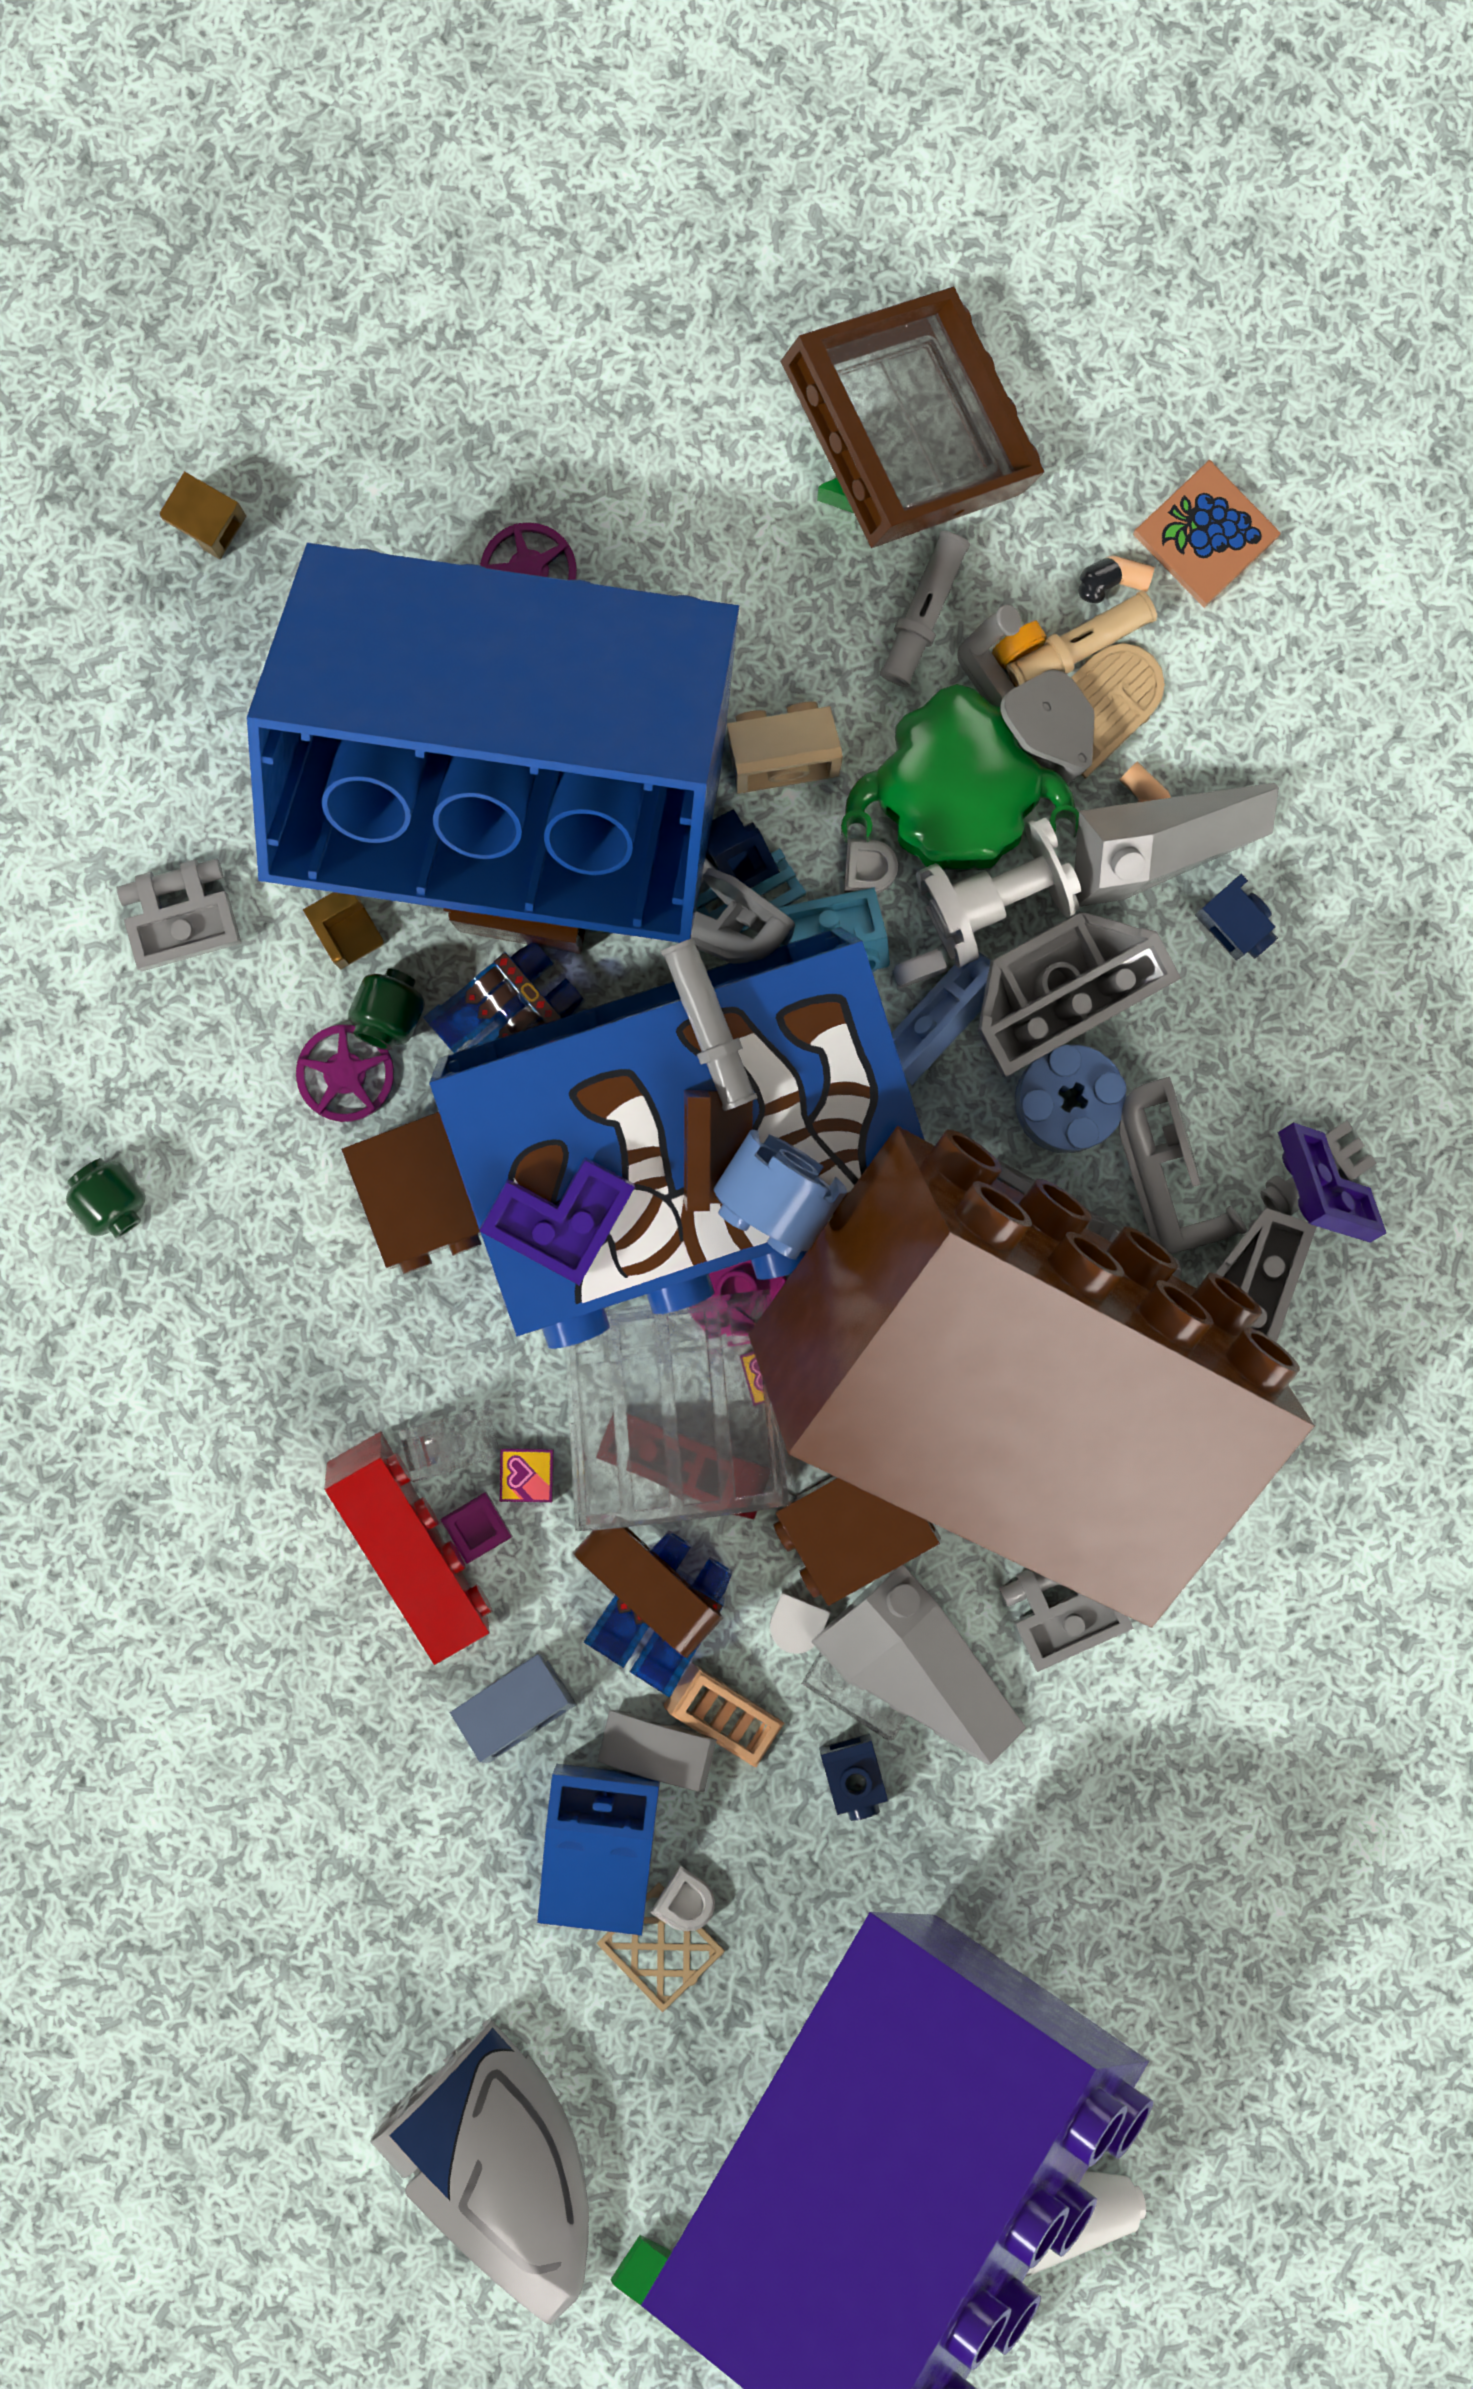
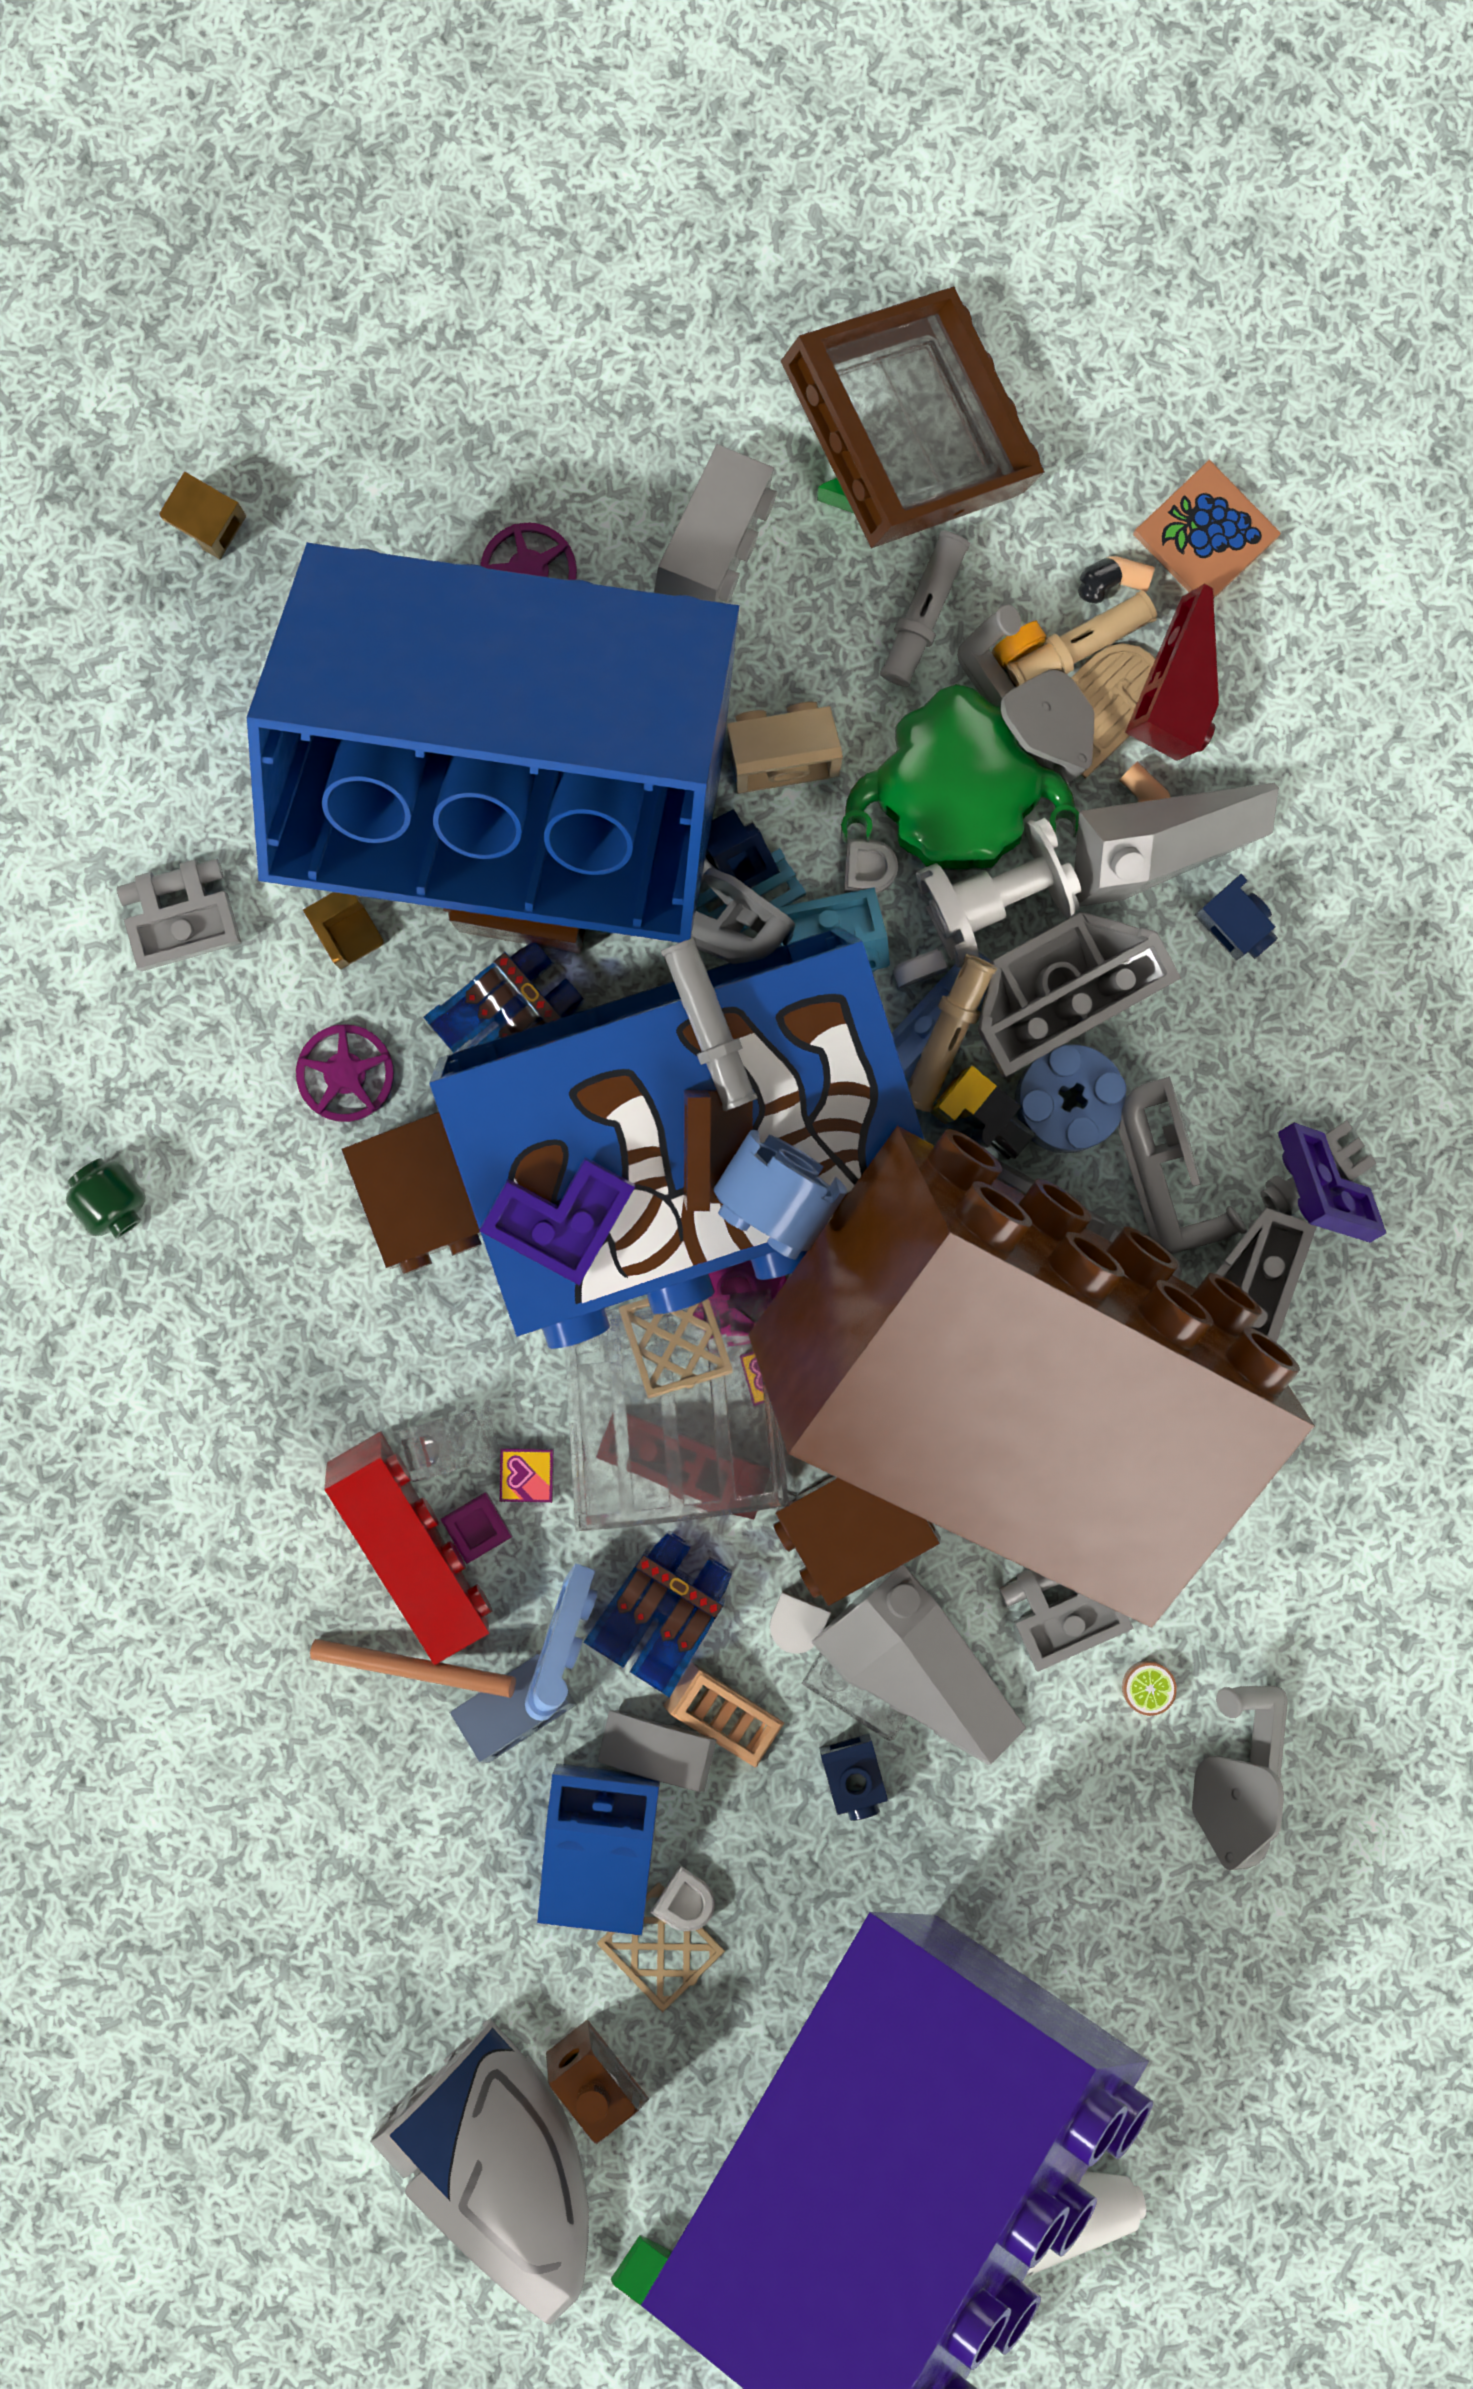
(386, 1009): dark green head -> none
(413, 1668): none -> nougat bar
(560, 1644): none -> light blue plate
(594, 2084): none -> reddish brown torso
(649, 1587): reddish brown beam -> none
(688, 1378): none -> tan window
(717, 528): none -> light grey wedge
(957, 1013): none -> tan pin
(986, 1110): none -> hips
(1149, 1688): none -> tile
(1183, 682): none -> dark red slope
(1239, 1800): none -> light grey piece

